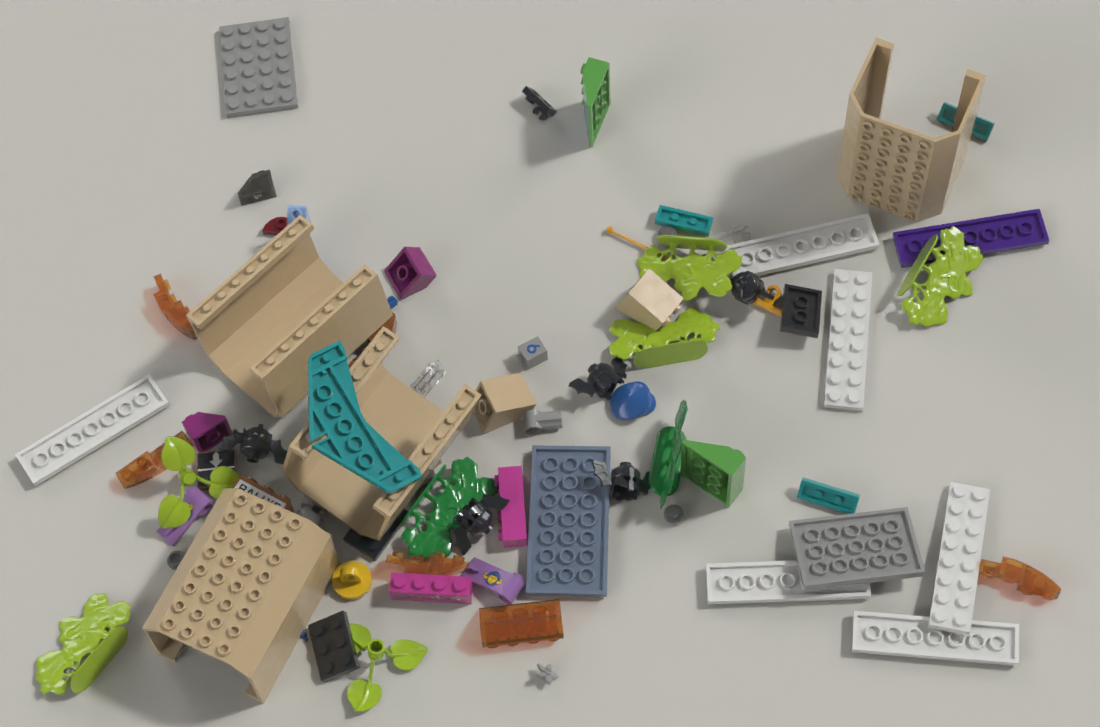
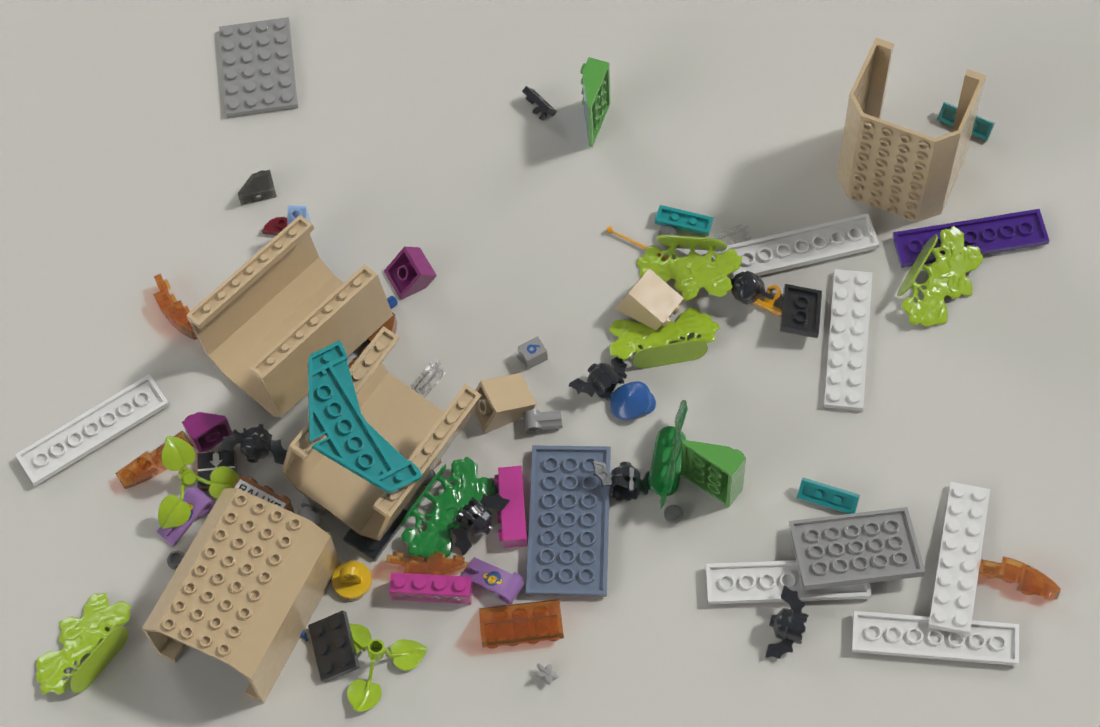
(787, 624): none -> black helmet

